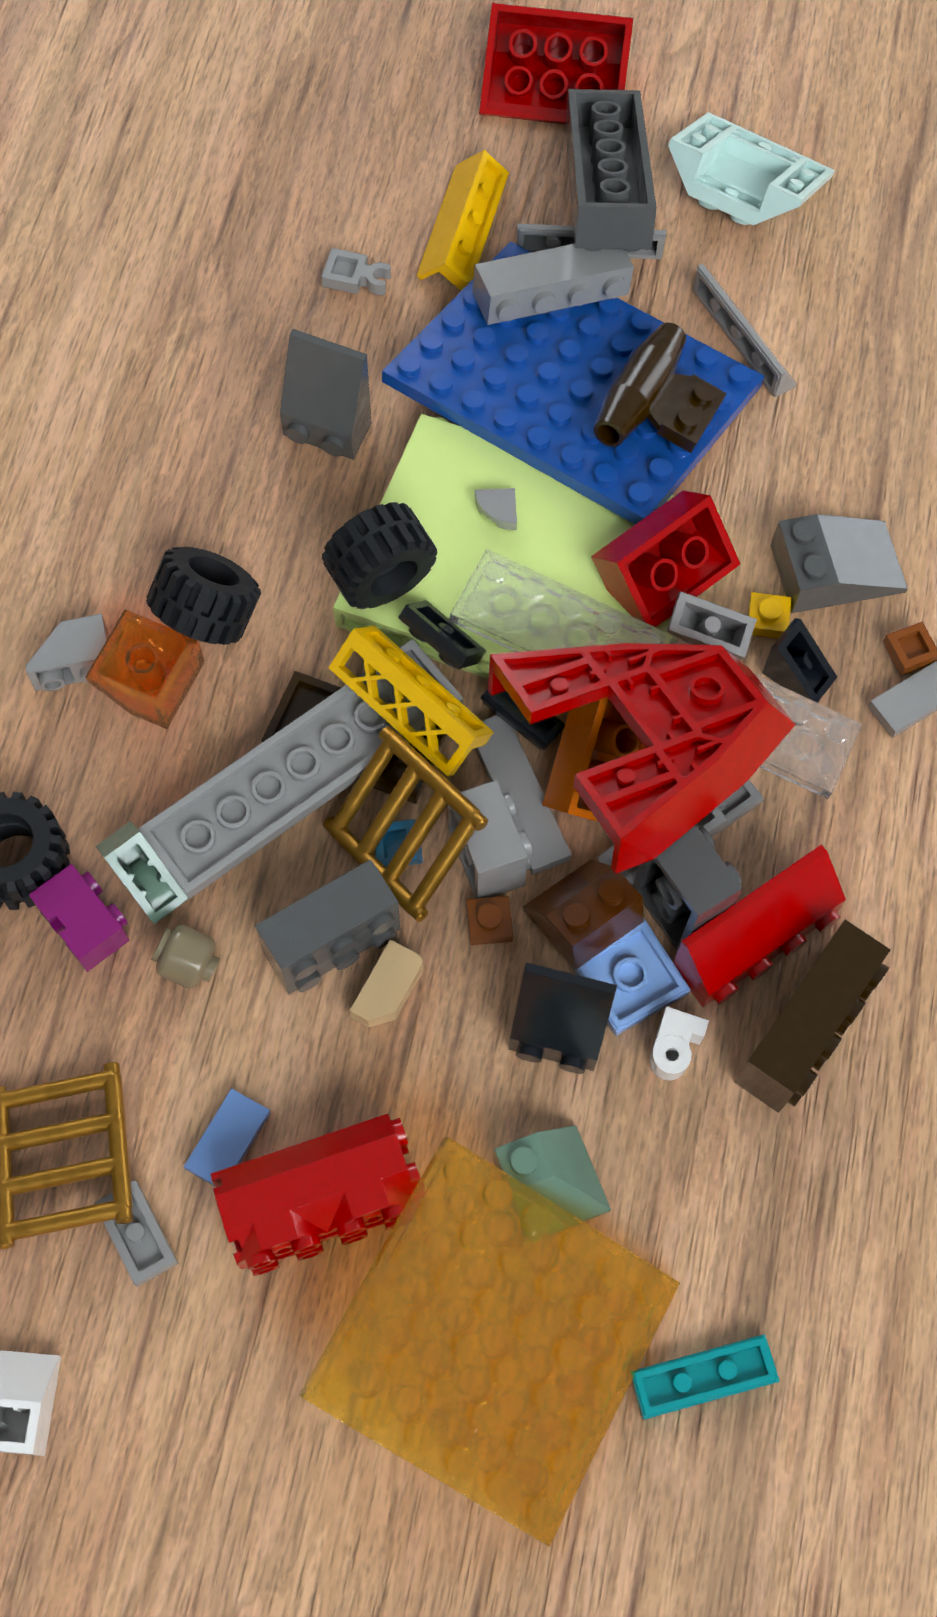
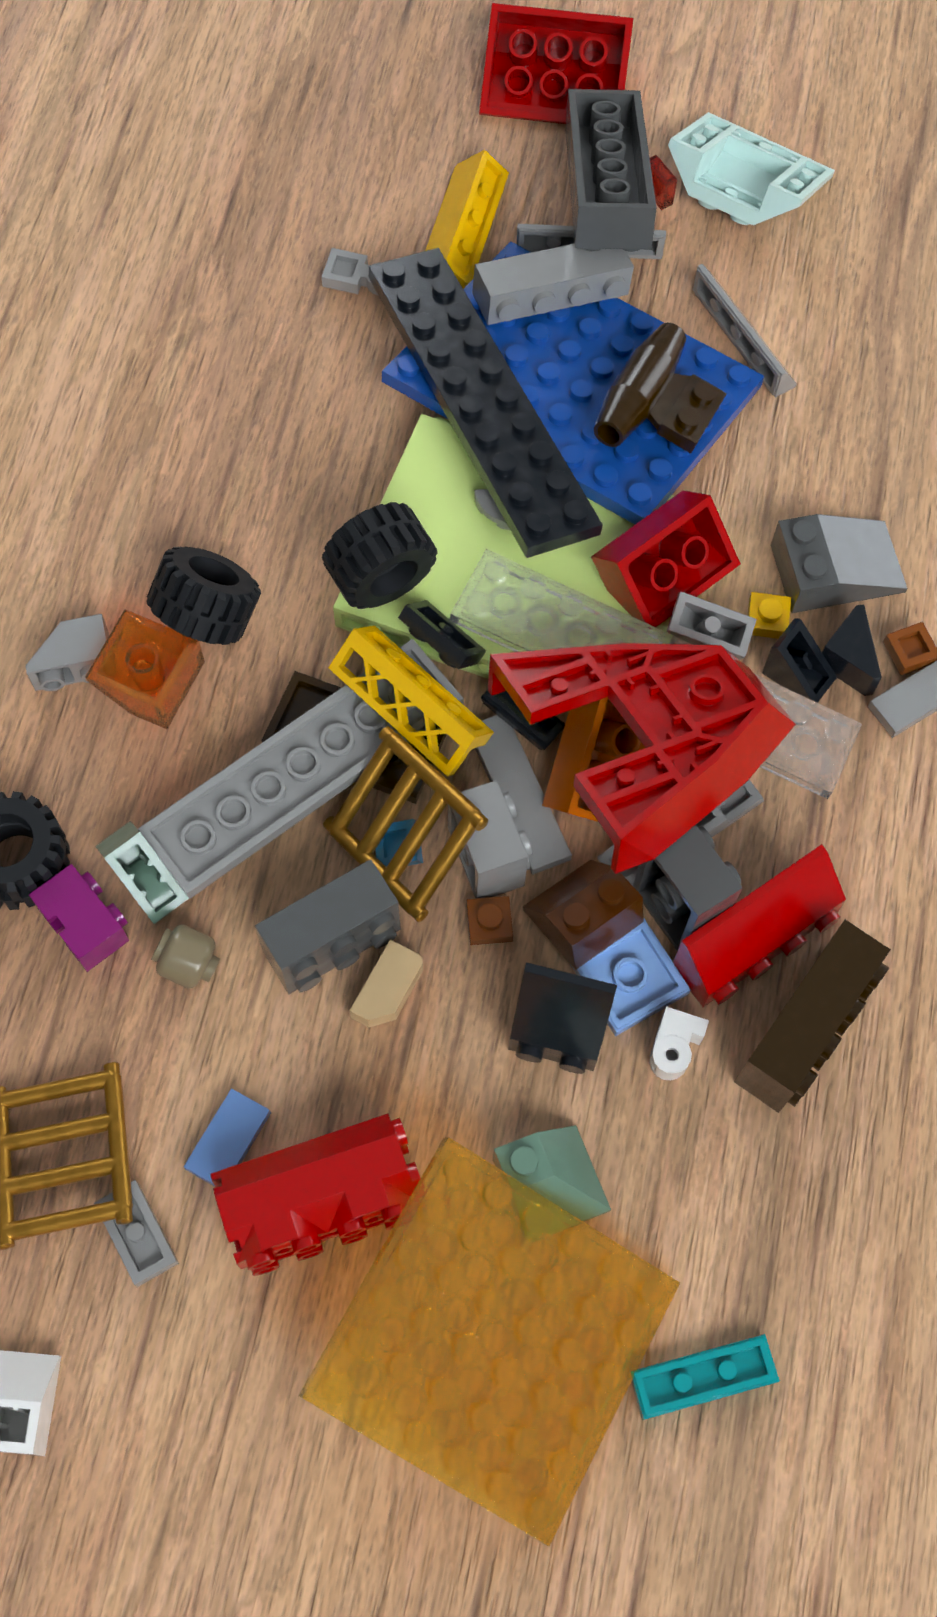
(325, 395): dark grey slope -> none
(485, 403): none -> black plate
(663, 182): none -> clear red plate
(853, 653): none -> black slope

